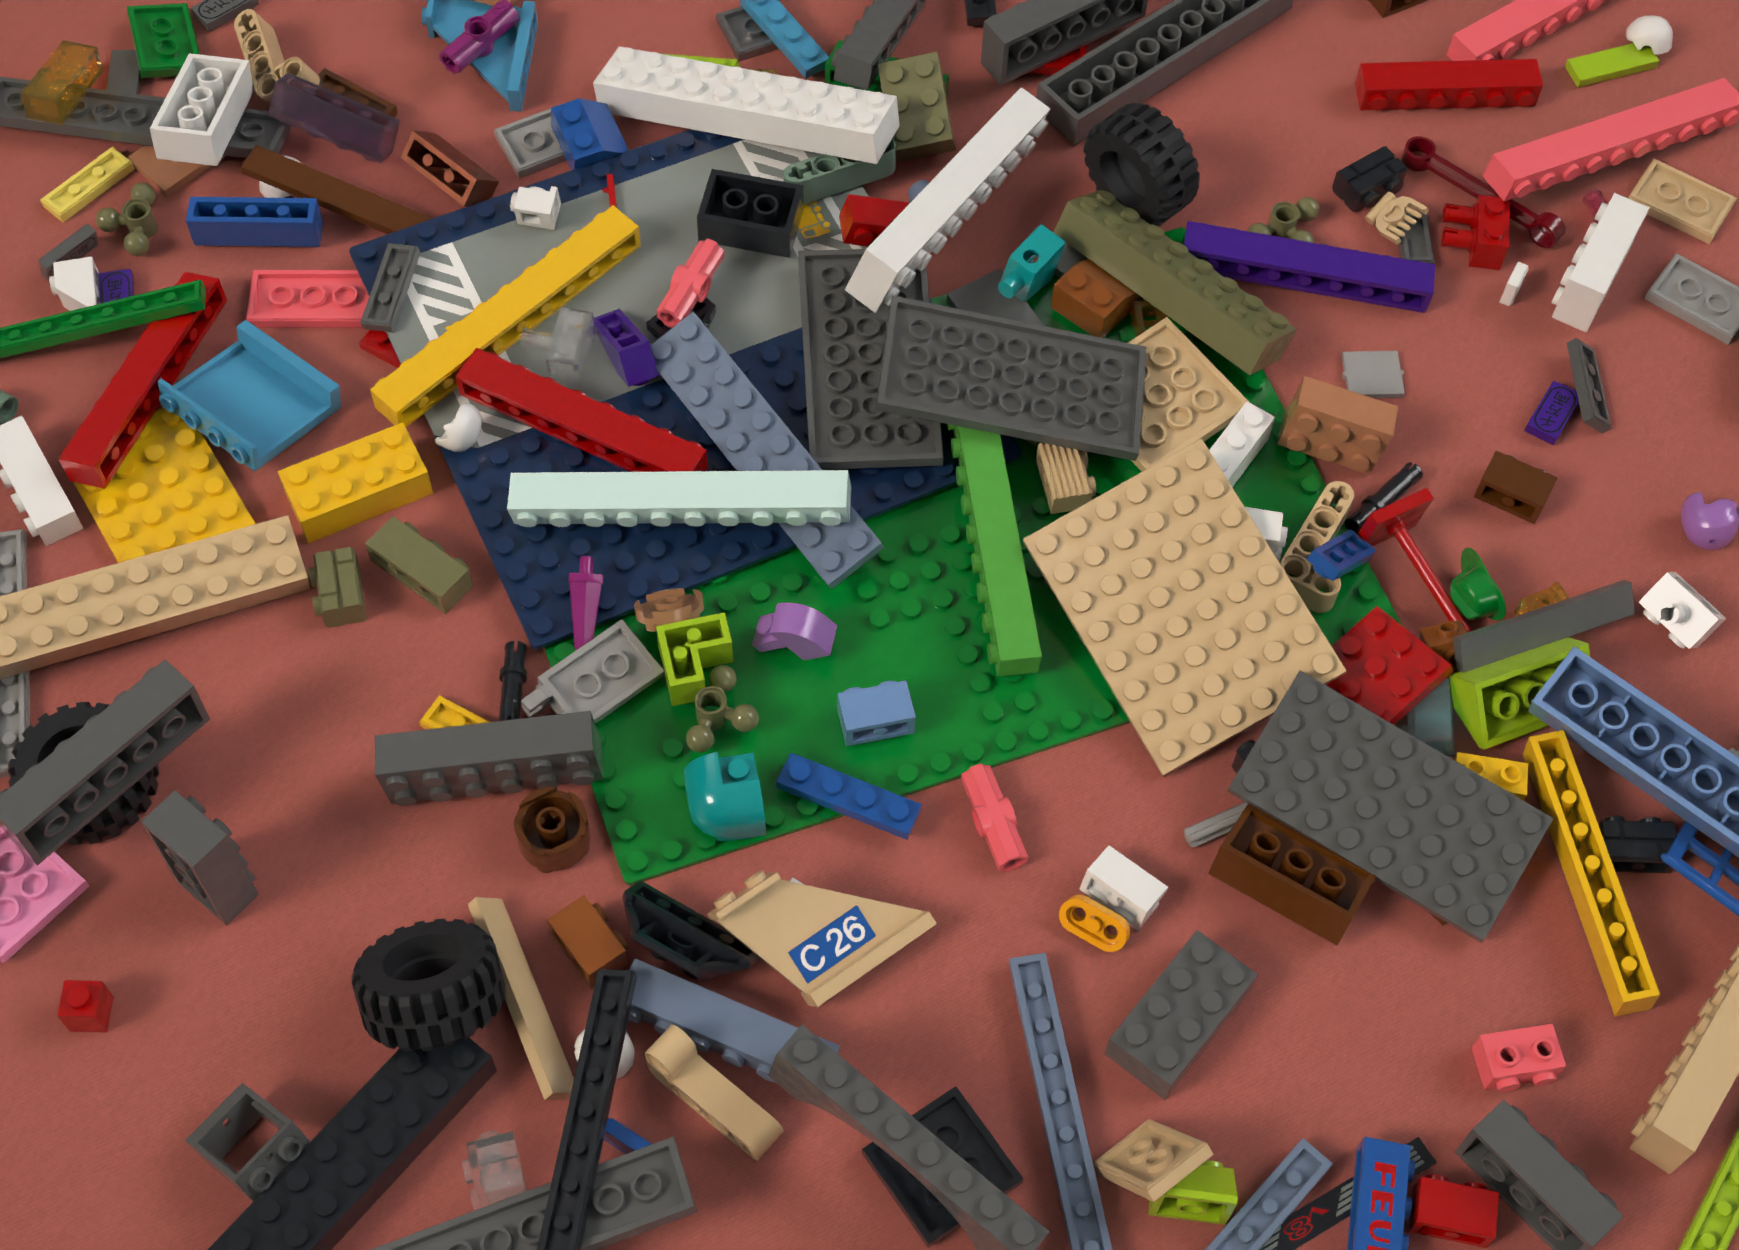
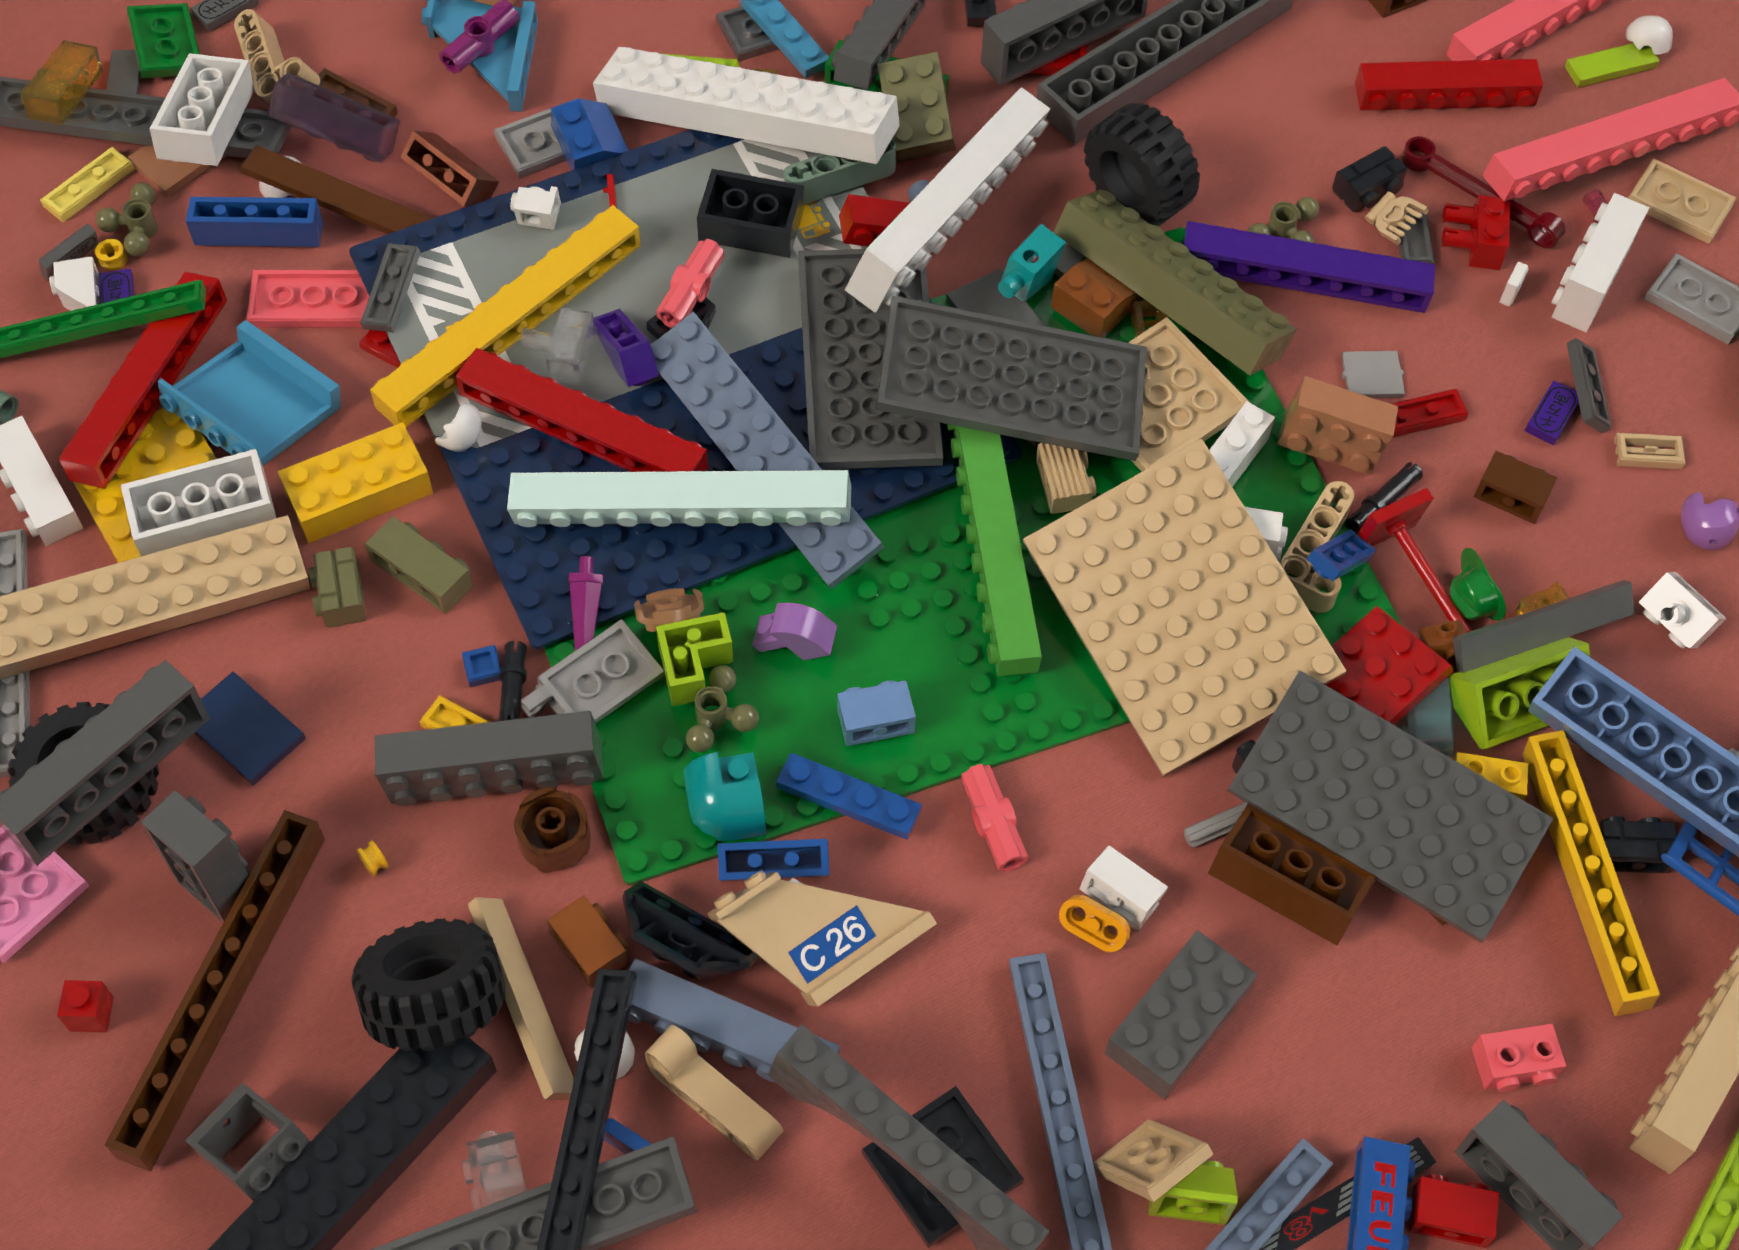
(110, 246): none -> yellow bush
(197, 502): none -> white brick
(215, 992): none -> reddish brown brick
(246, 729): none -> dark blue tile
(372, 858): none -> yellow bush
(482, 665): none -> blue tile
(789, 858): none -> blue brick
(1429, 412): none -> red tile
(1651, 455): none -> tan tile

